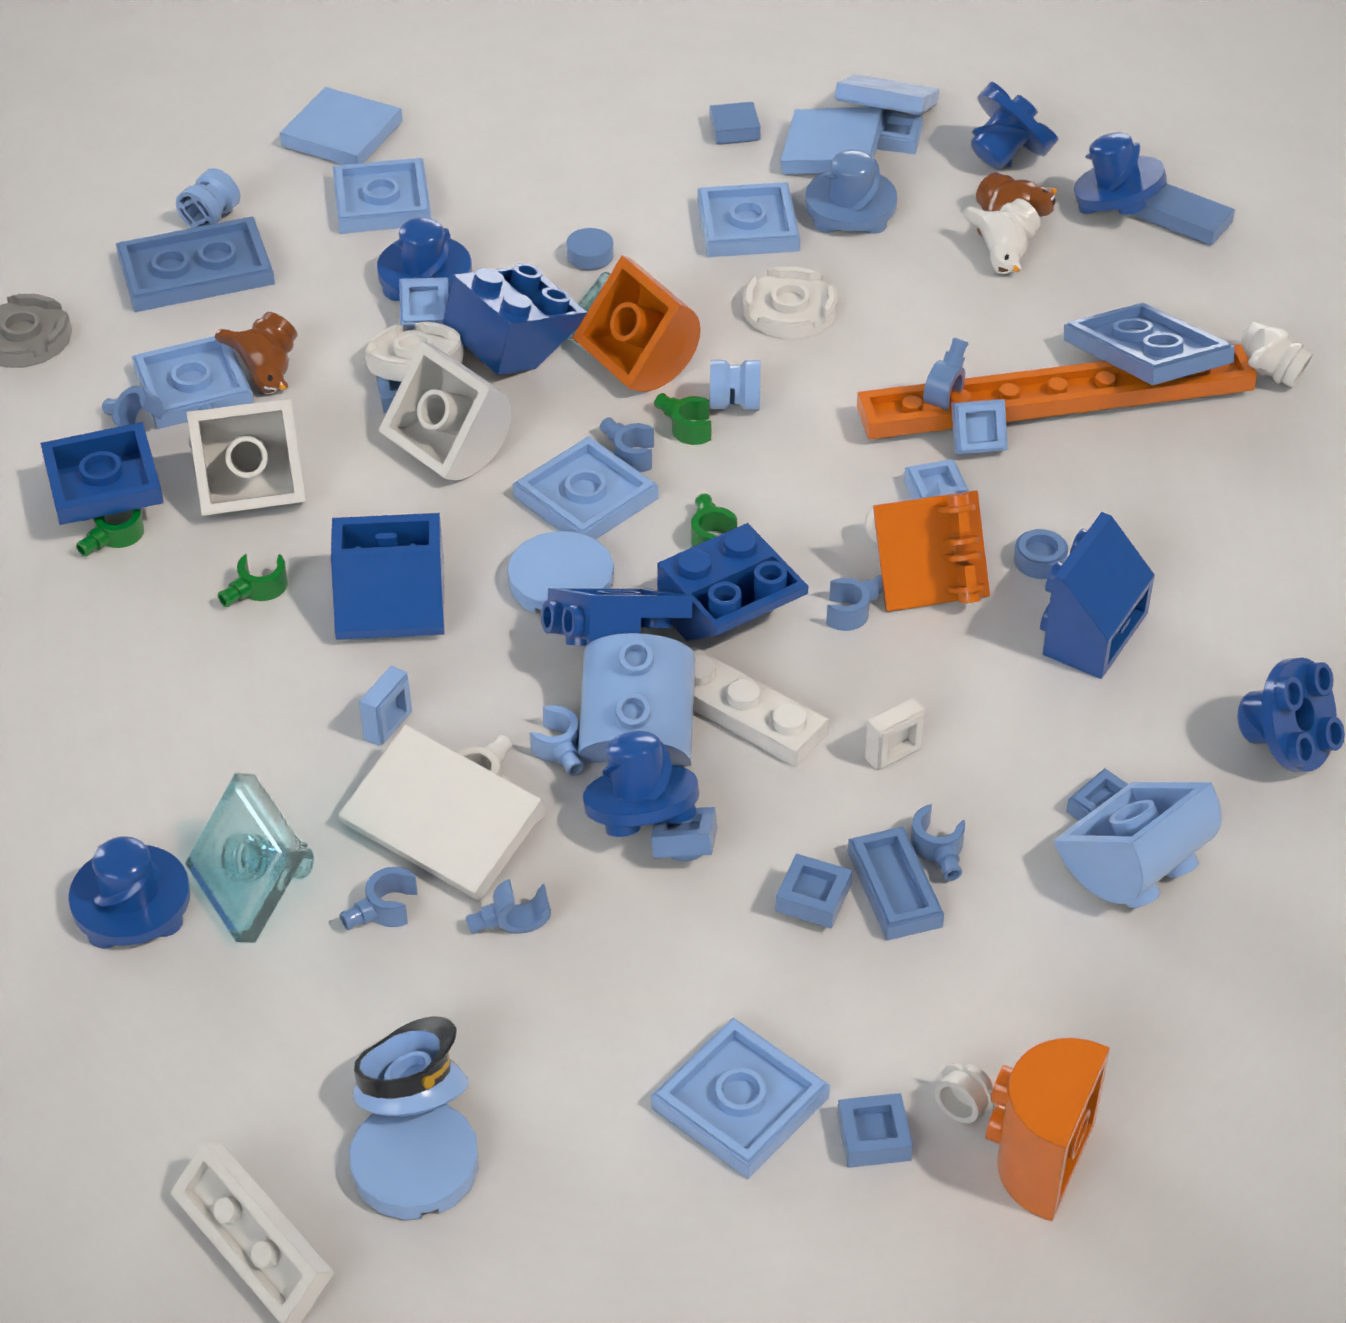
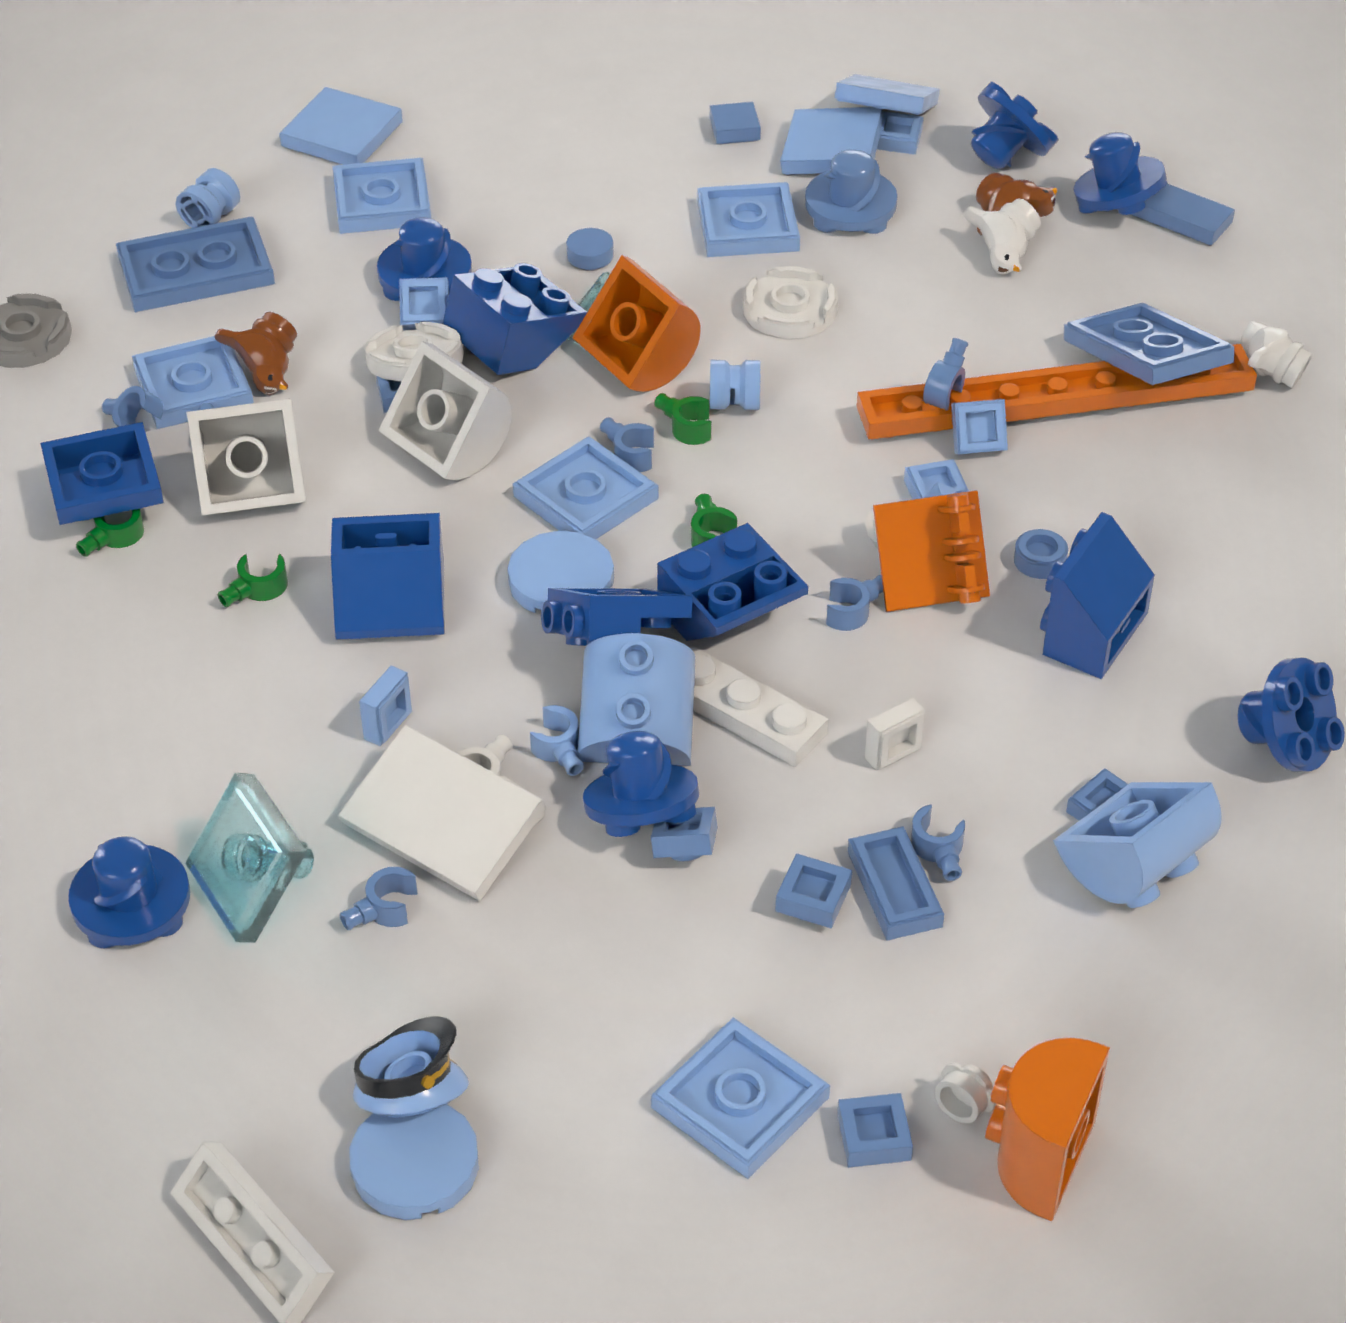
(511, 917): medium blue piece -> none

